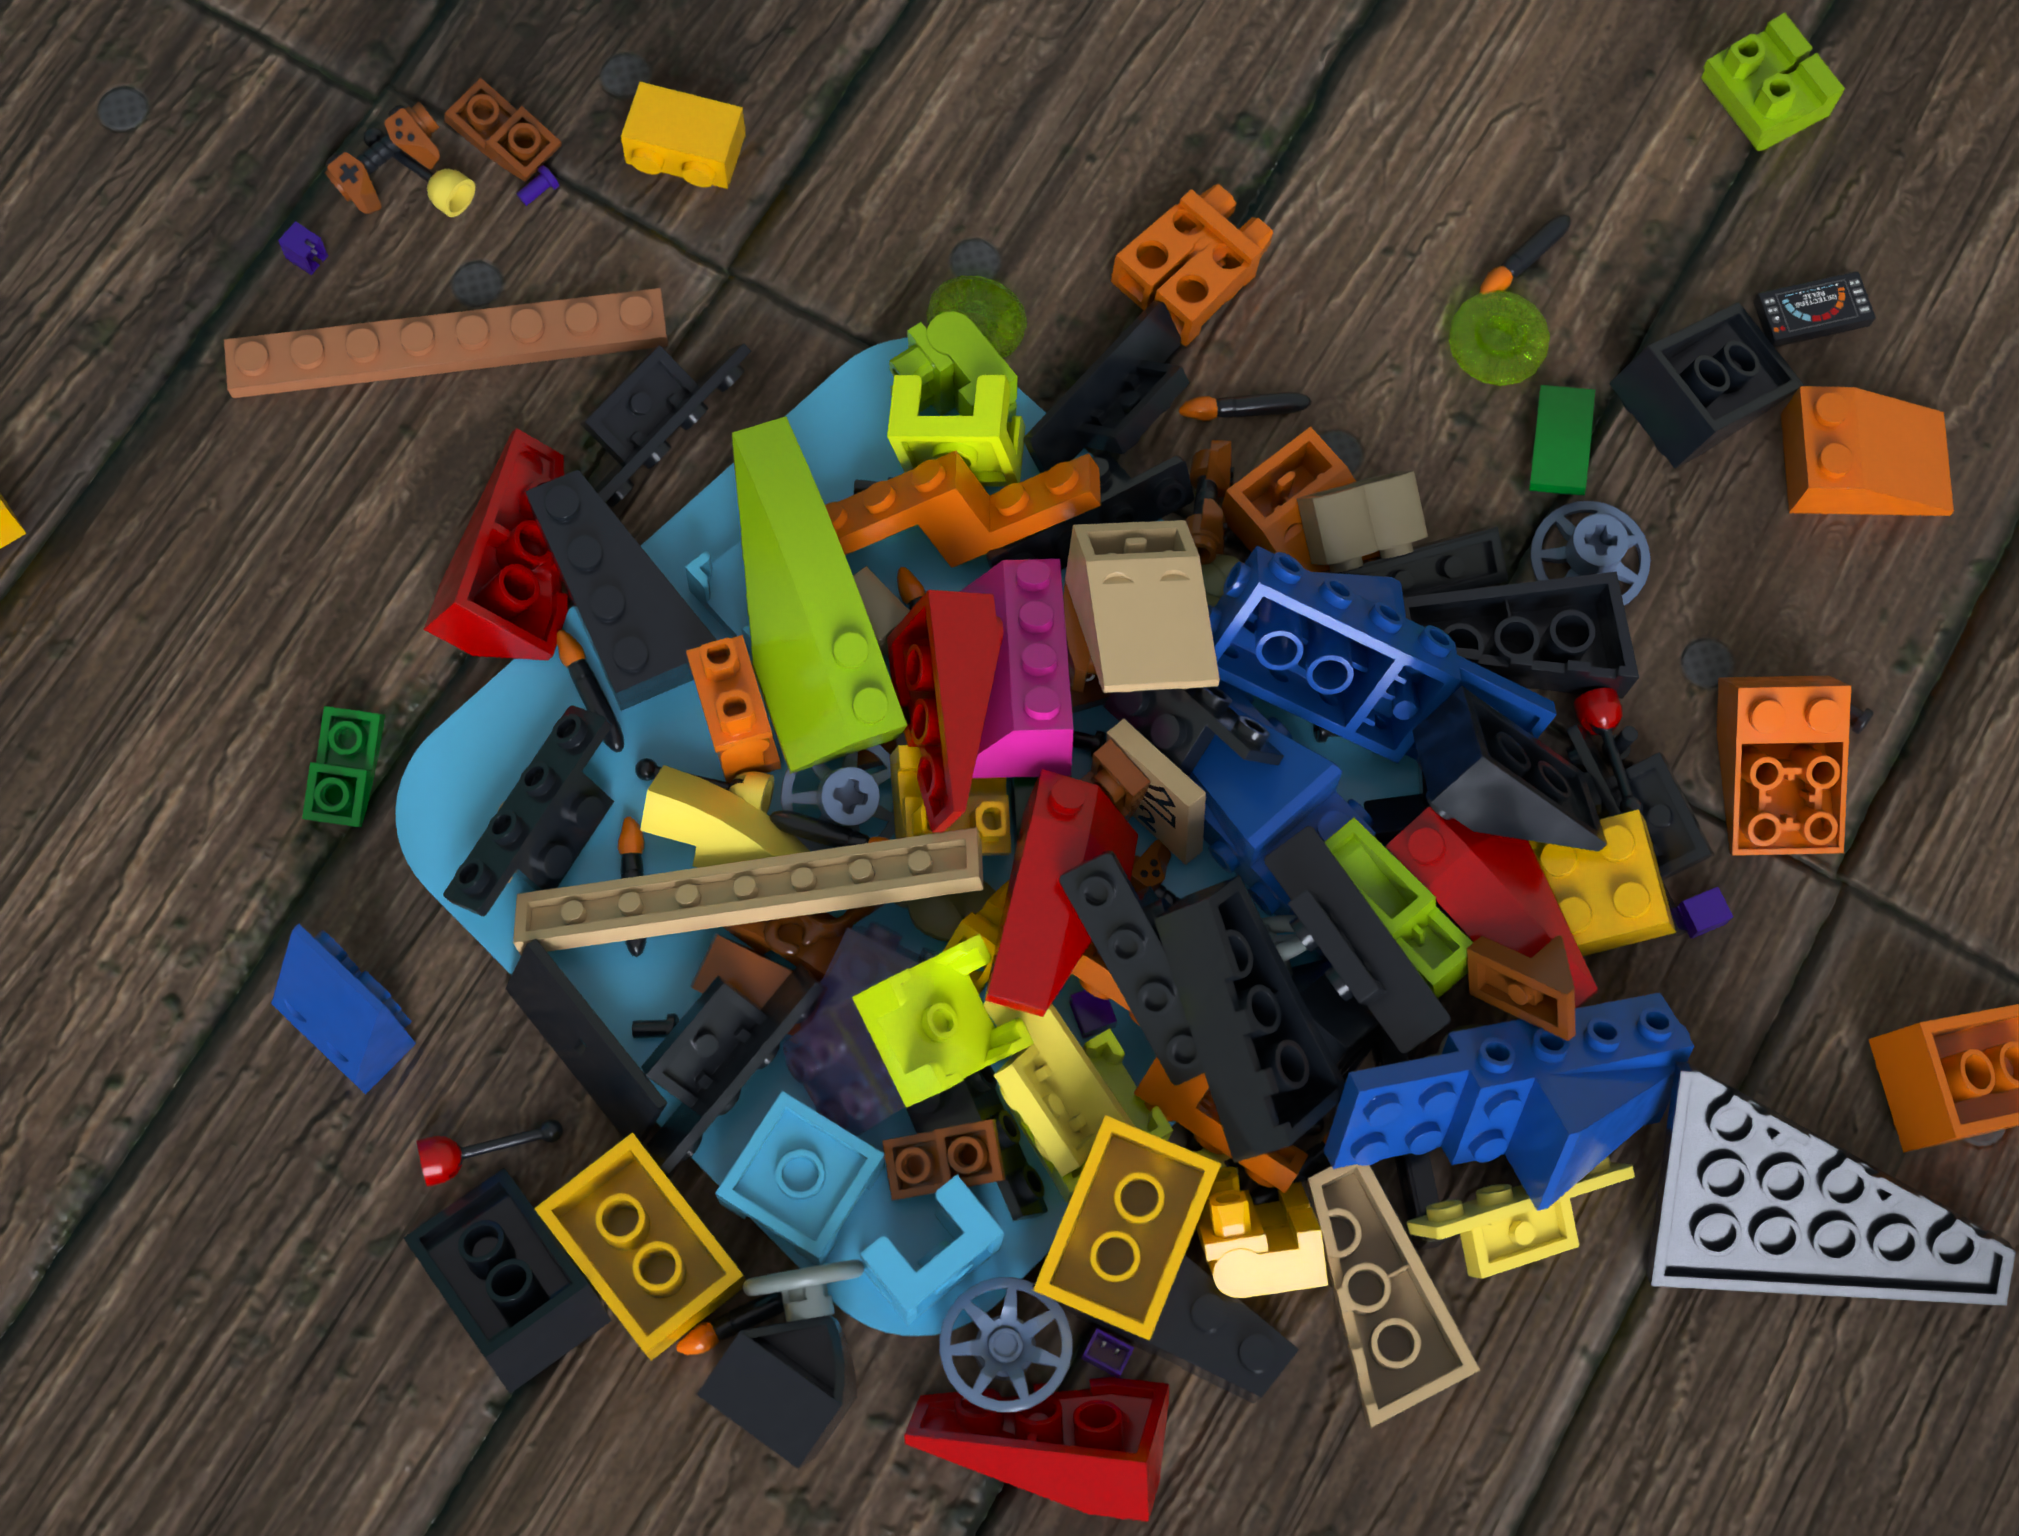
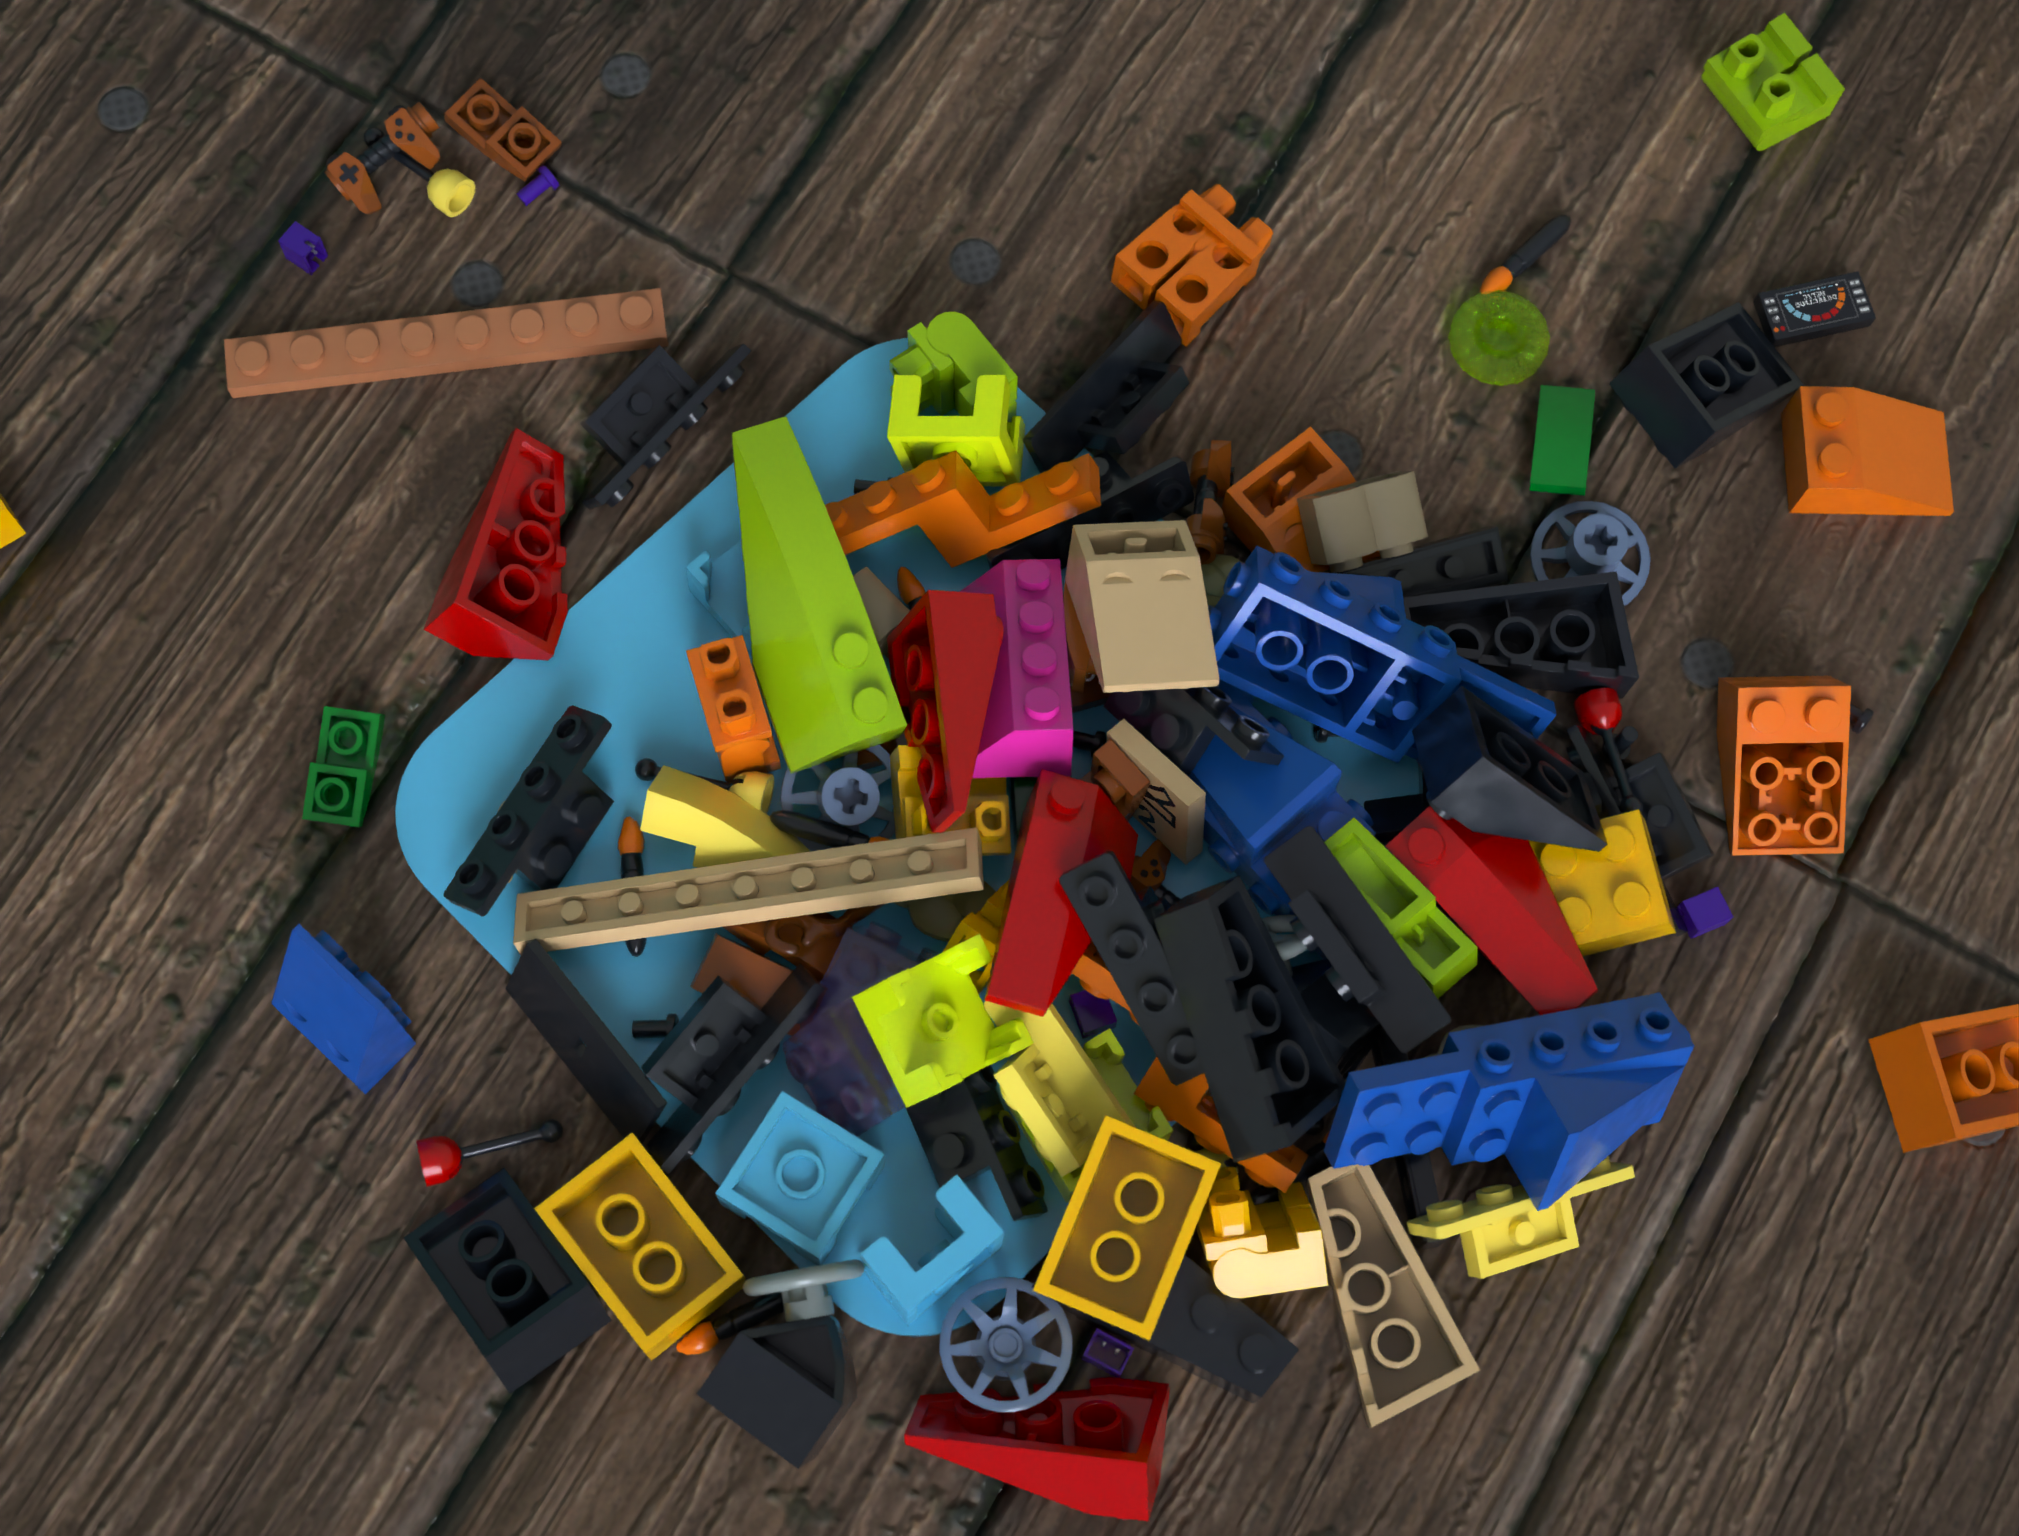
(588, 687): black piece -> none
(619, 593): black wedge -> none
(683, 136): yellow brick -> none
(930, 1159): dark orange slope -> none
(988, 305): clear neon green wheel -> none
(1208, 408): black piece -> none
(1526, 987): dark orange slope -> none
(1784, 1211): wing -> none

